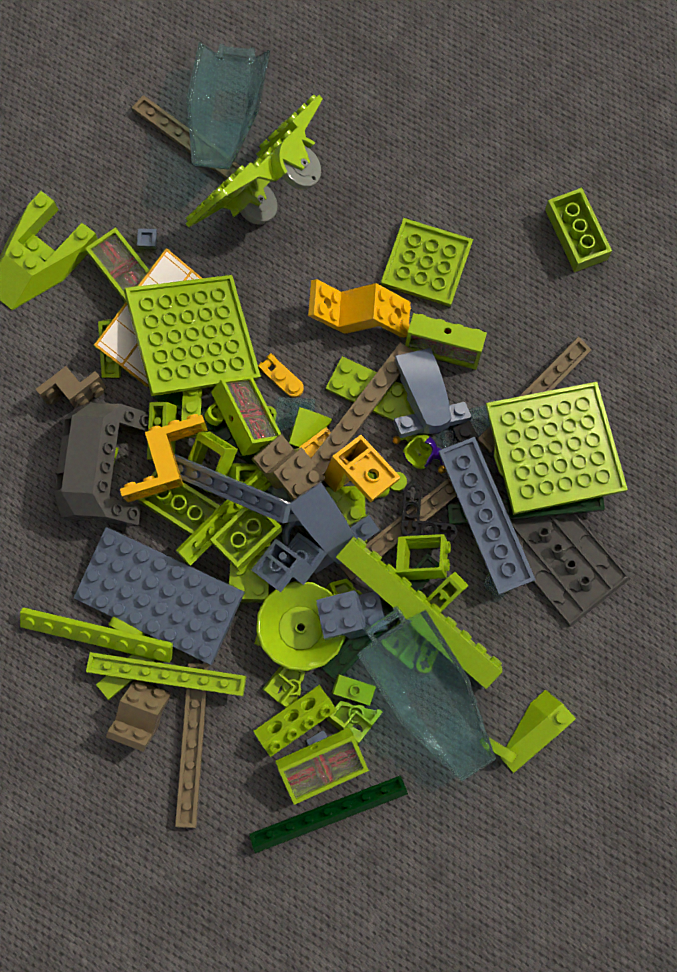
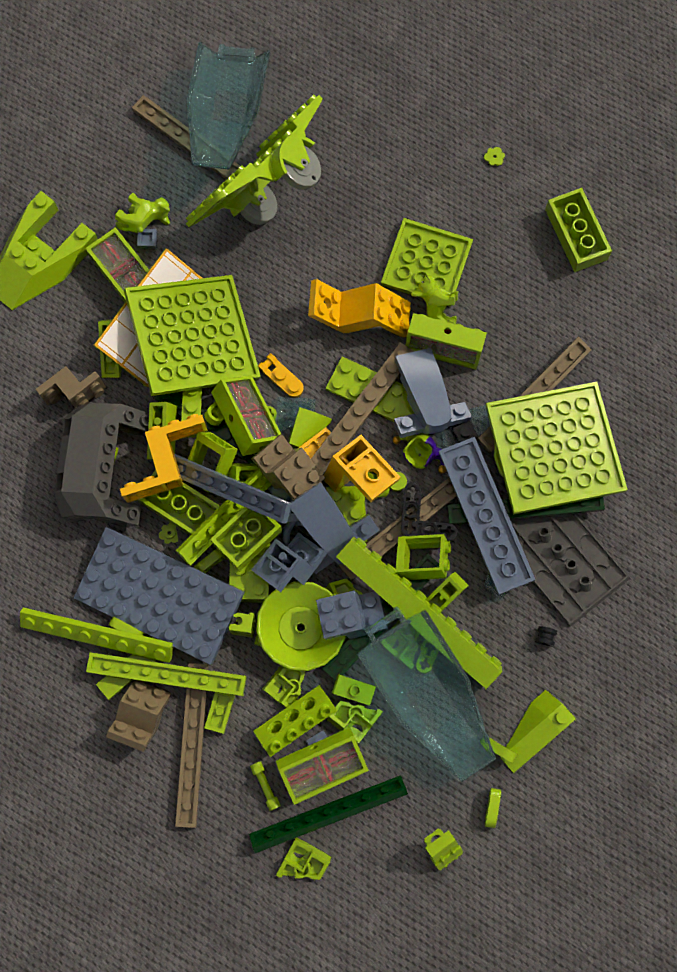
(142, 214): none -> lime animal
(173, 537): none -> lime plant
(210, 561): none -> lime beam
(219, 712): none -> lime plate
(245, 625): none -> lime hinge
(272, 802): none -> lime bar
(311, 865): none -> lime slope
(435, 298): none -> lime animal
(443, 849): none -> lime piece
(489, 156): none -> lime plant
(492, 808): none -> lime beam
(546, 636): none -> black wheel

